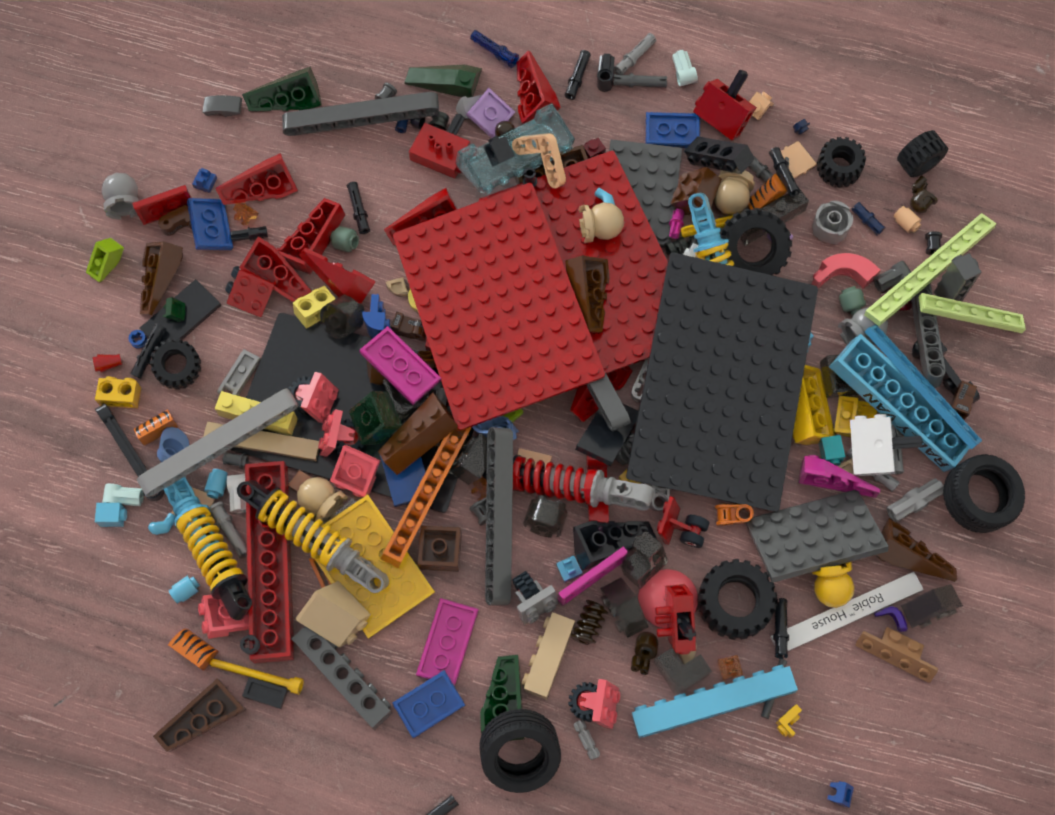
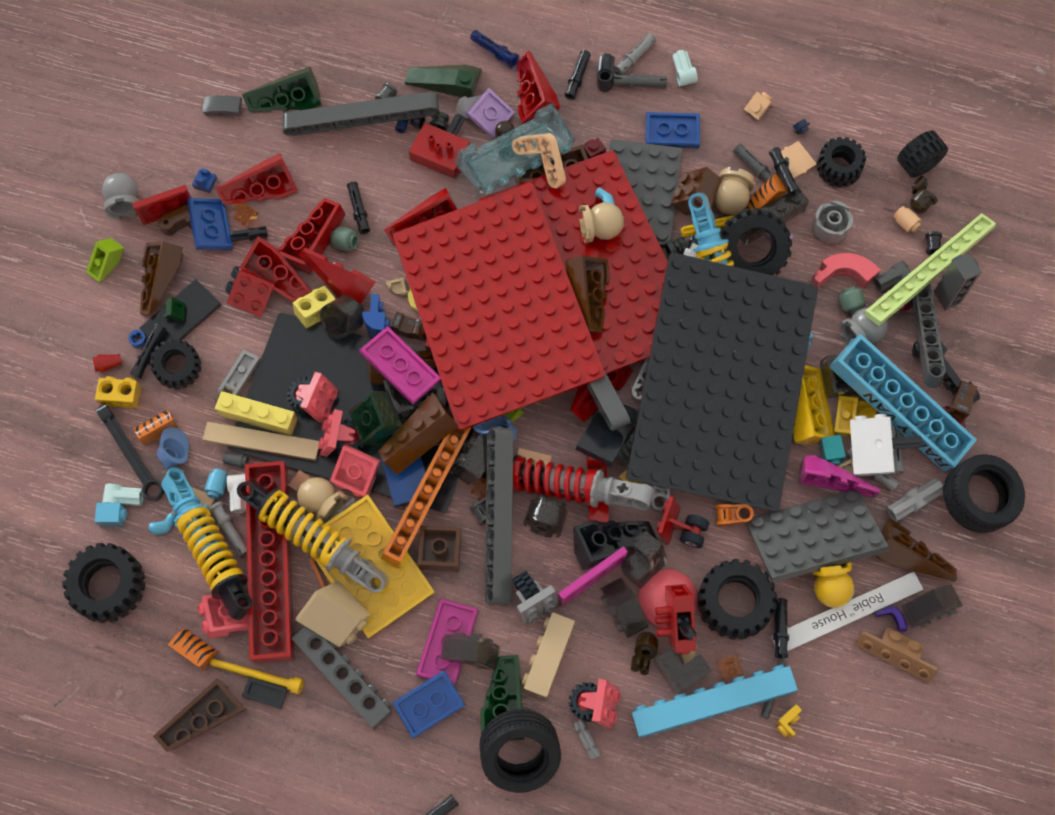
(83, 569): none -> black tyre
(184, 589): medium azure brick -> none
(217, 442): light grey beam -> none
(246, 650): black bush -> none
(470, 650): none -> clear smoke brick
(498, 150): black brick -> none
(529, 176): black pin -> none
(569, 568): medium azure tile -> none
(589, 623): dark brown piece -> none
(676, 223): dark pink axle -> none
(719, 154): black brick -> none
(724, 107): red piece -> none
(843, 794): blue tile -> none
(868, 218): dark blue pin -> none
(923, 386): dark azure tile -> none
(971, 313): yellowish green tile -> none

